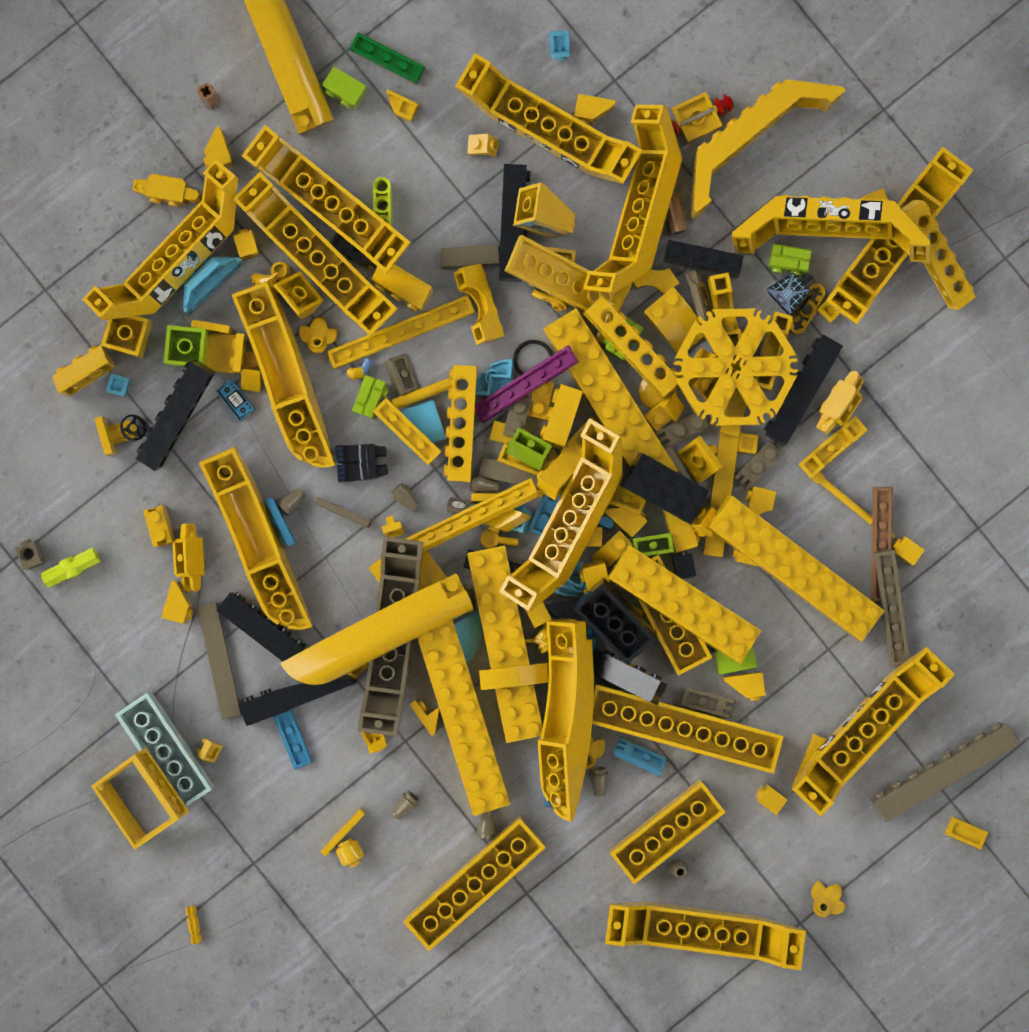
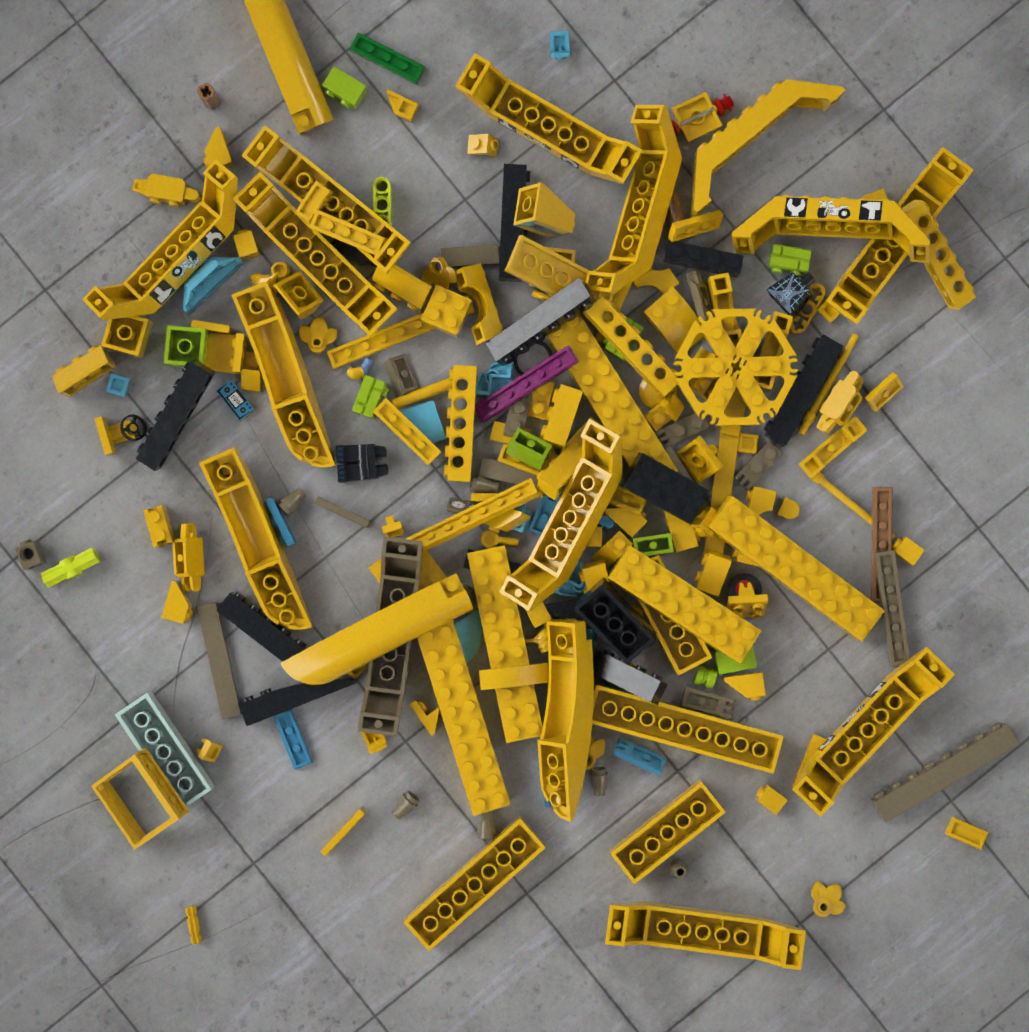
(315, 199): none -> yellow tile
(347, 232): none -> yellow plate
(349, 852): yellow head -> none
(405, 496): dark tan cone -> none
(442, 276): none -> yellow plate
(446, 311): none -> yellow brick
(541, 322): none -> brick
(592, 108): yellow slope -> none
(683, 565): black brick -> none
(695, 225): none -> yellow plate
(705, 676): none -> lime wheel
(713, 572): none -> yellow brick
(746, 596): none -> yellow plate
(788, 509): none -> yellow tile
(810, 416): none -> yellow bar
(884, 392): none -> yellow plate

